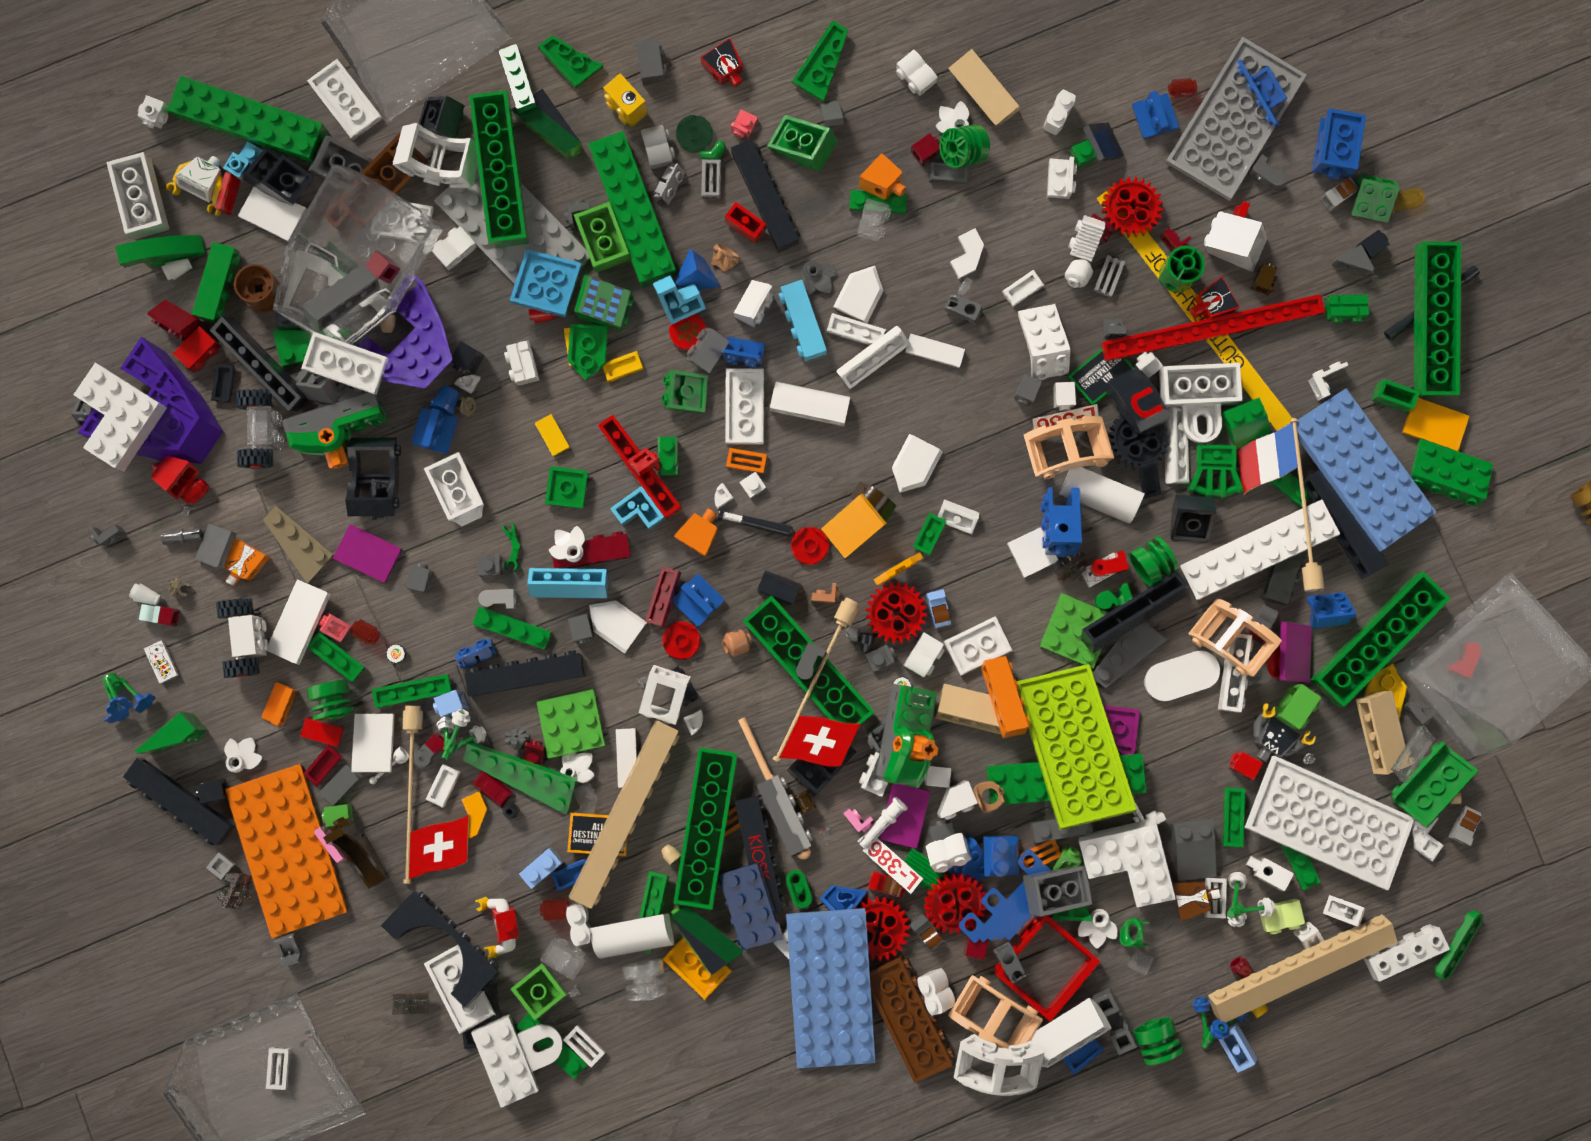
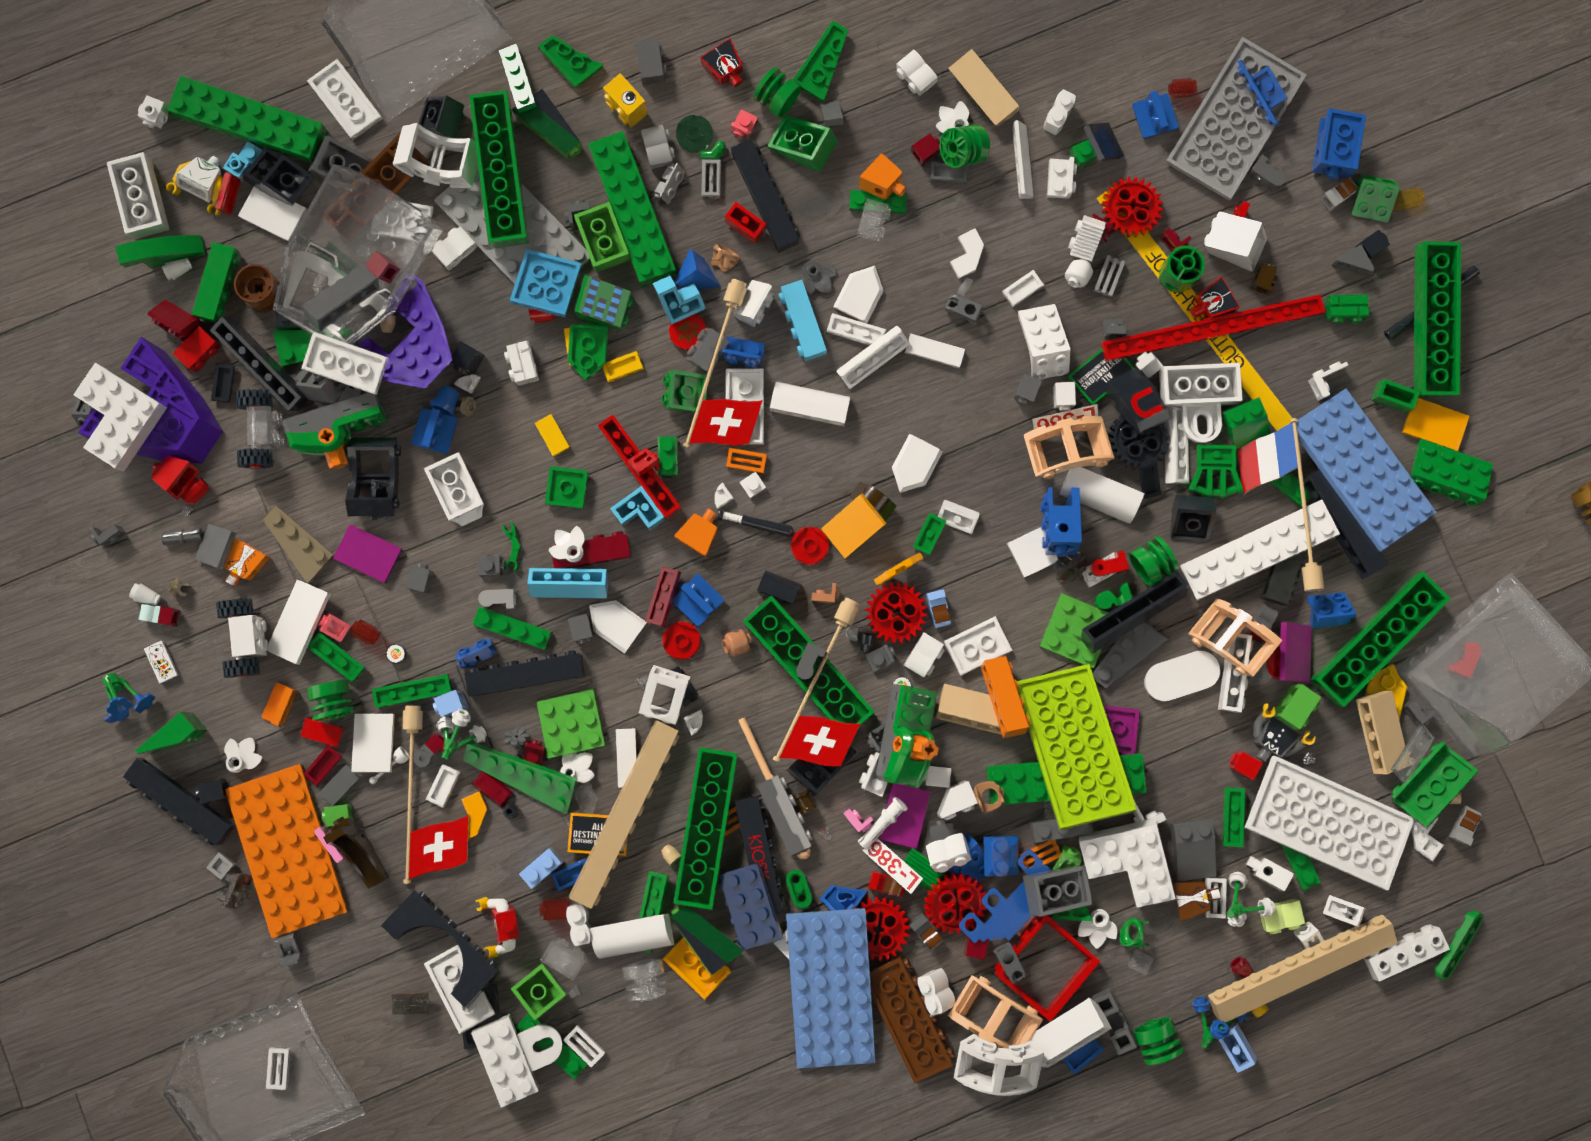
(724, 419): none -> red flag
(774, 90): none -> green wheel
(1022, 160): none -> white slope

